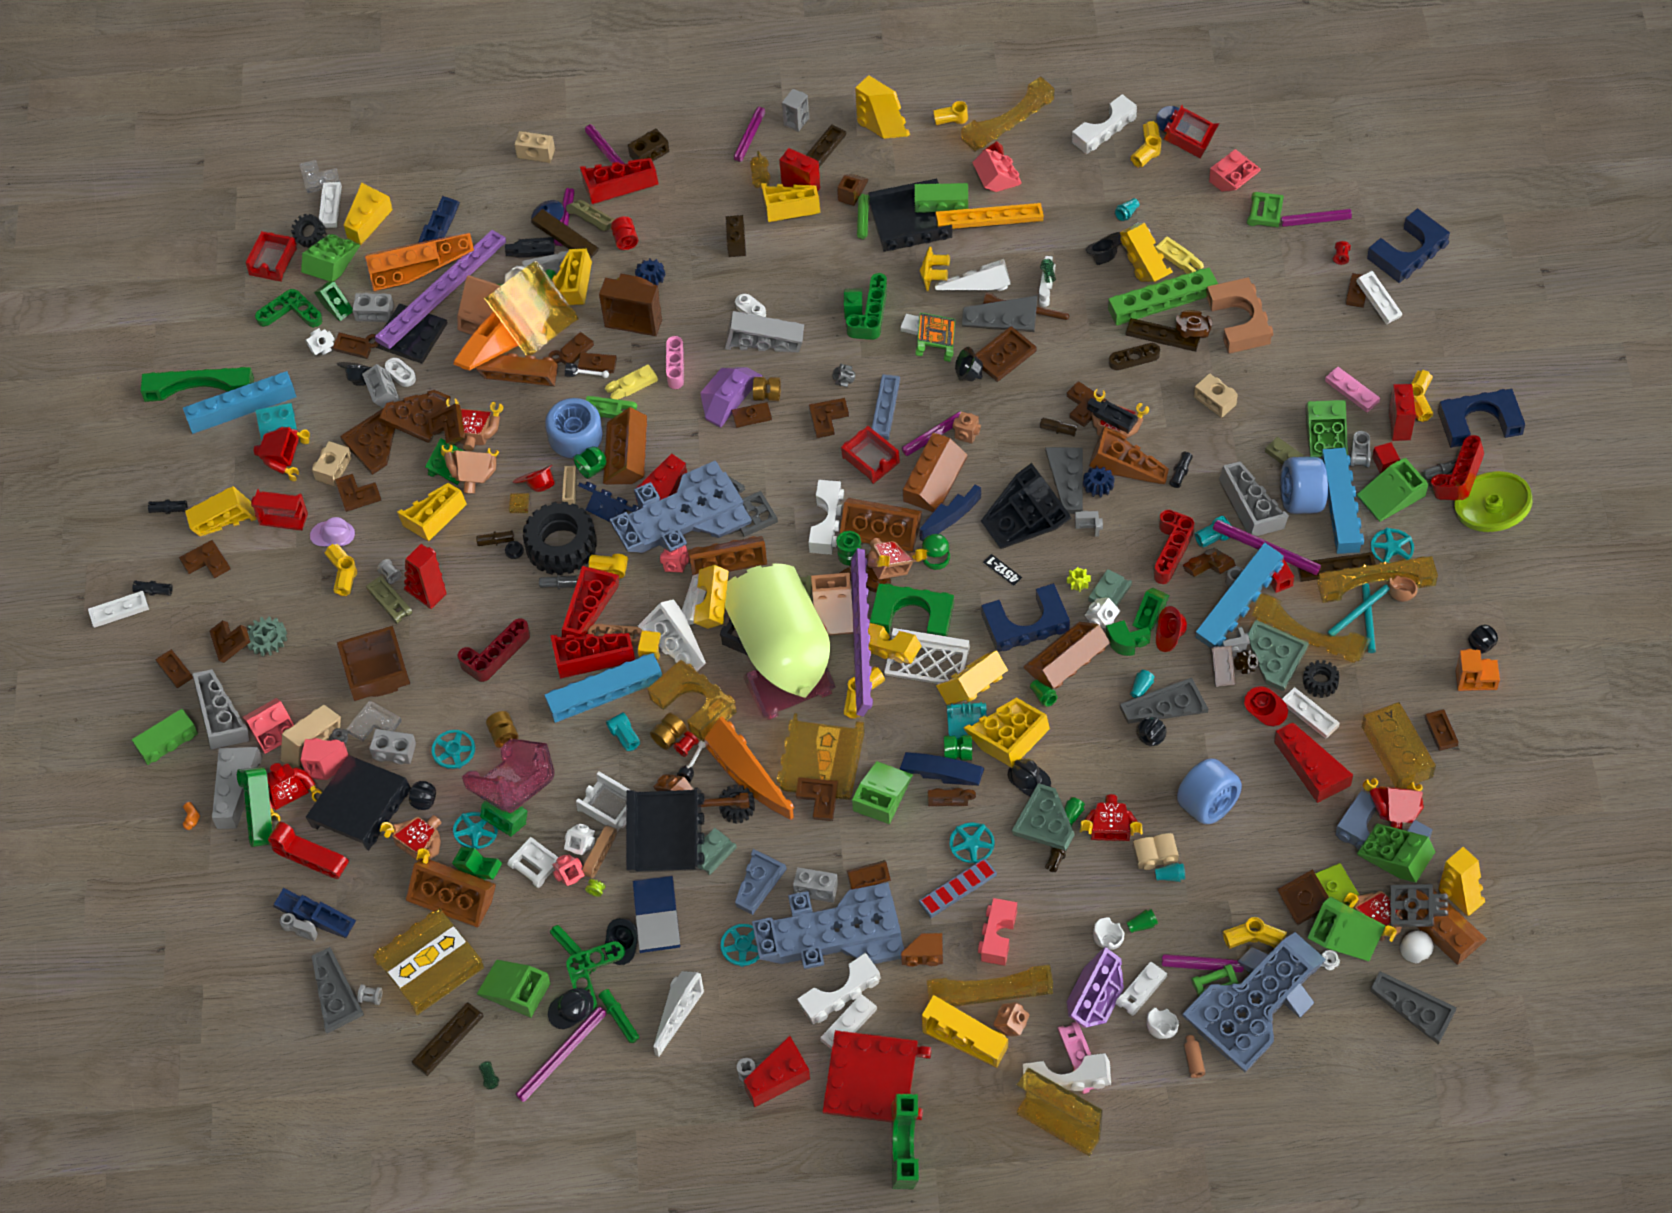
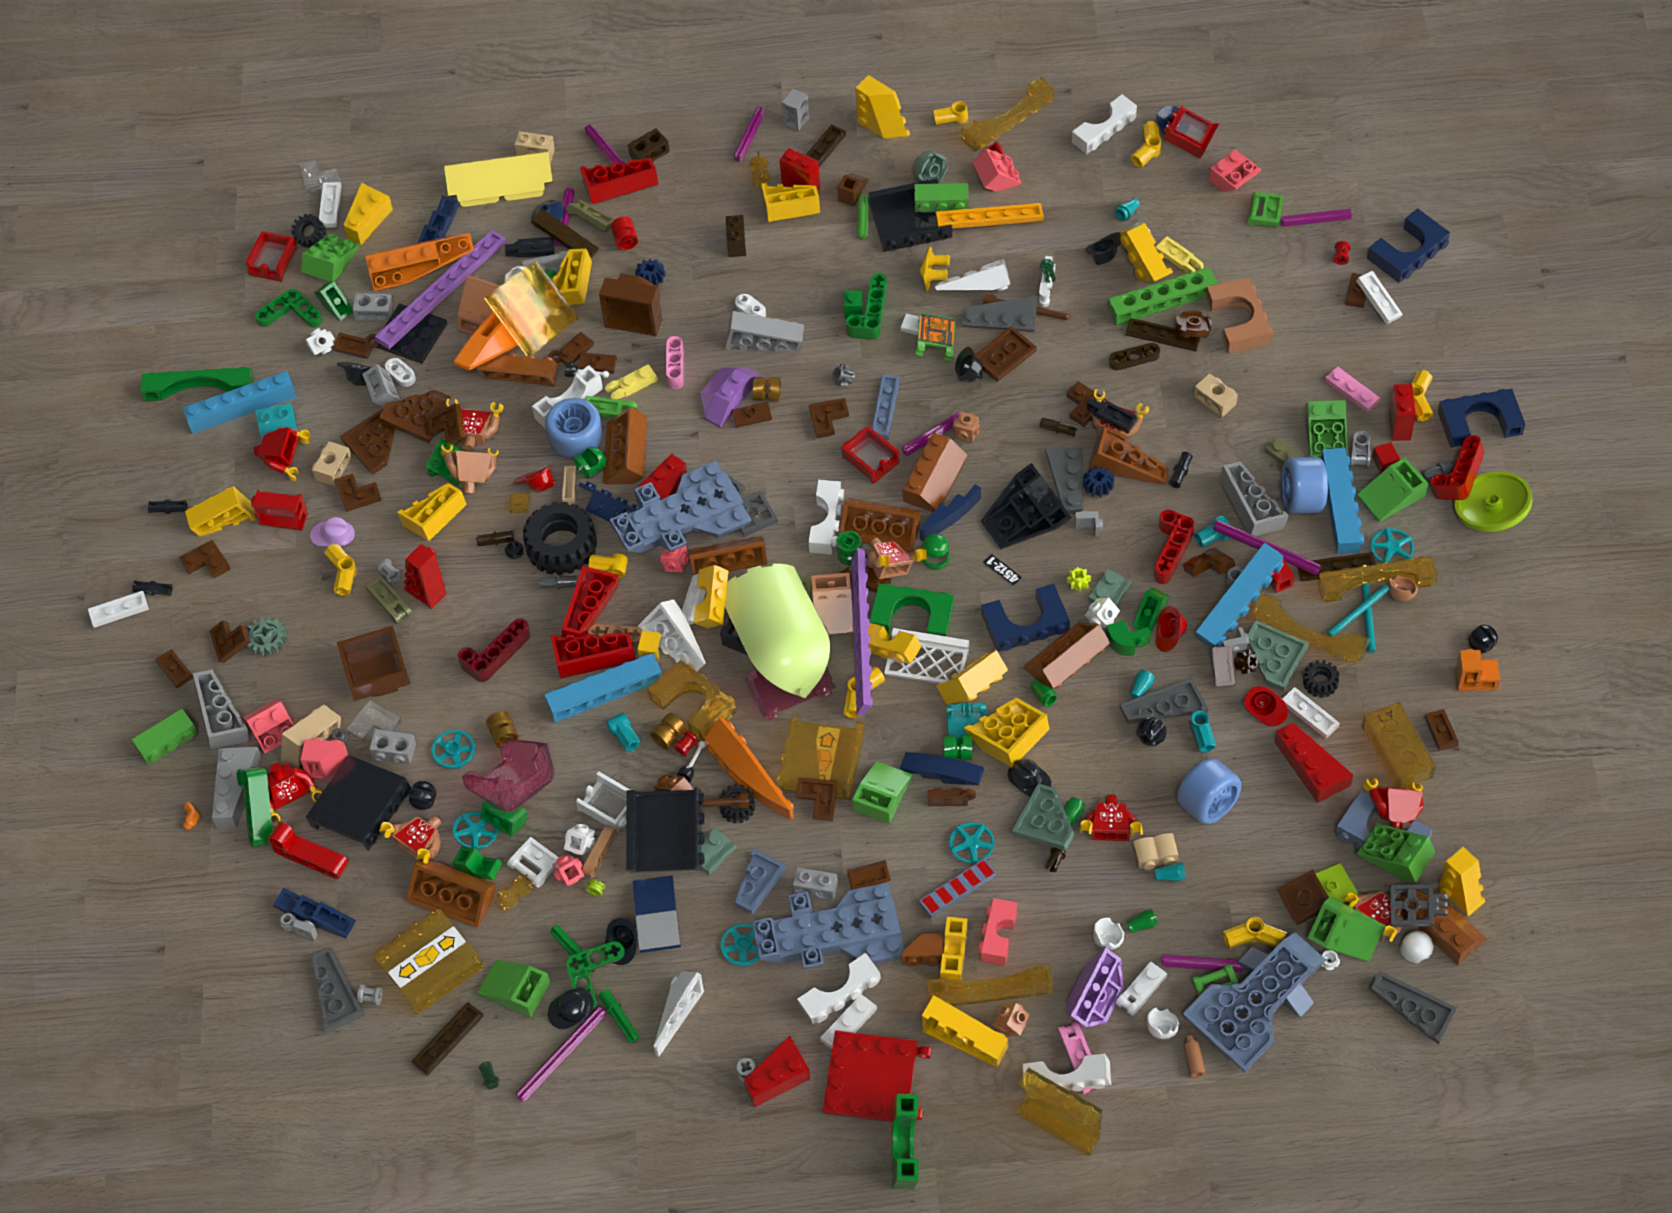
(507, 176): none -> light yellow slope
(520, 887): none -> clear yellow hinge
(585, 384): none -> white arch
(930, 166): none -> sand green cylinder
(954, 948): none -> yellow arch
(1202, 732): none -> teal piece

